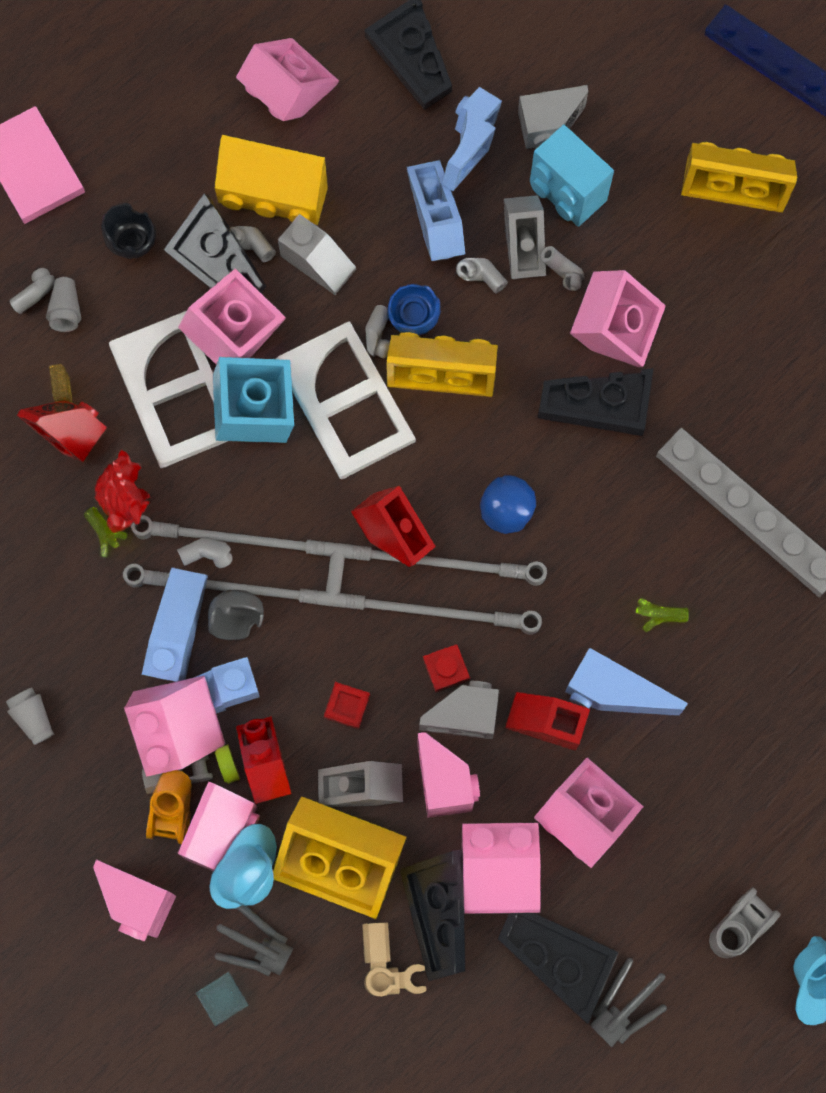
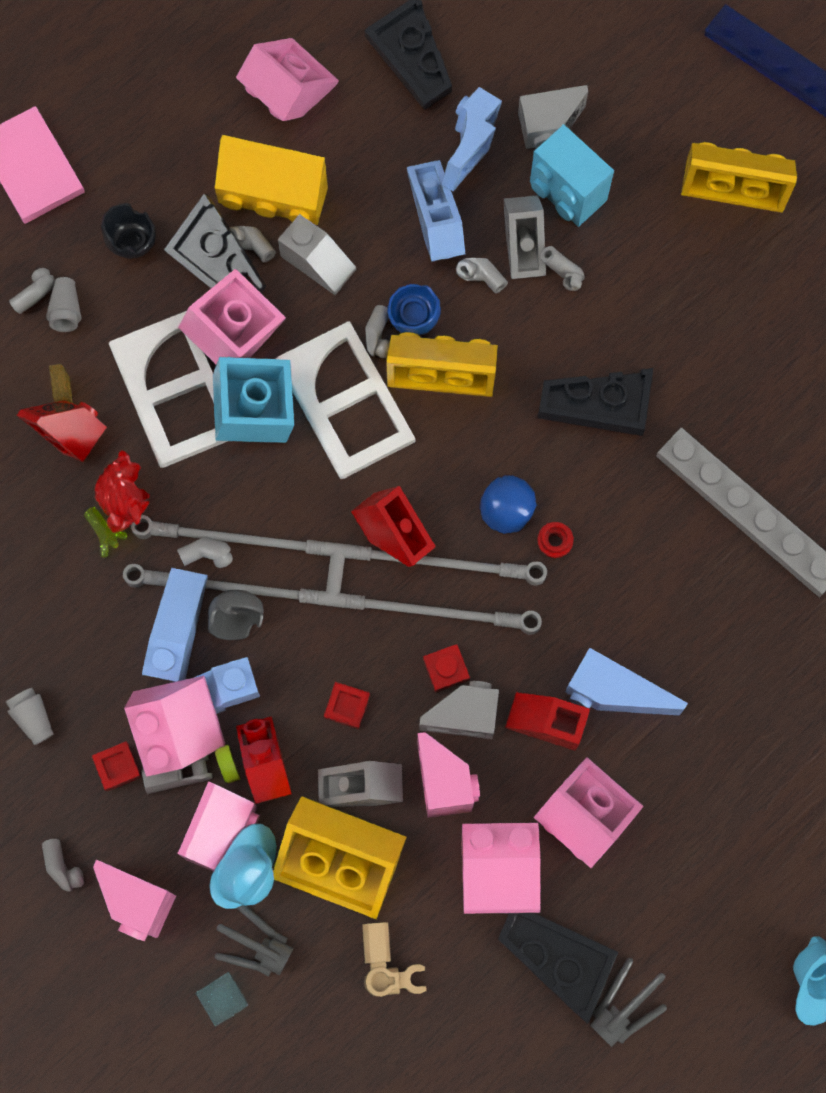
(57, 869): none -> light grey arm
(116, 766): none -> red plate
(170, 807): light orange piece -> none
(437, 912): black wing -> none
(555, 529): none -> red plate
(618, 317): bright pink slope -> none
(661, 614): clear neon green bar -> none
(748, 920): light grey piece -> none

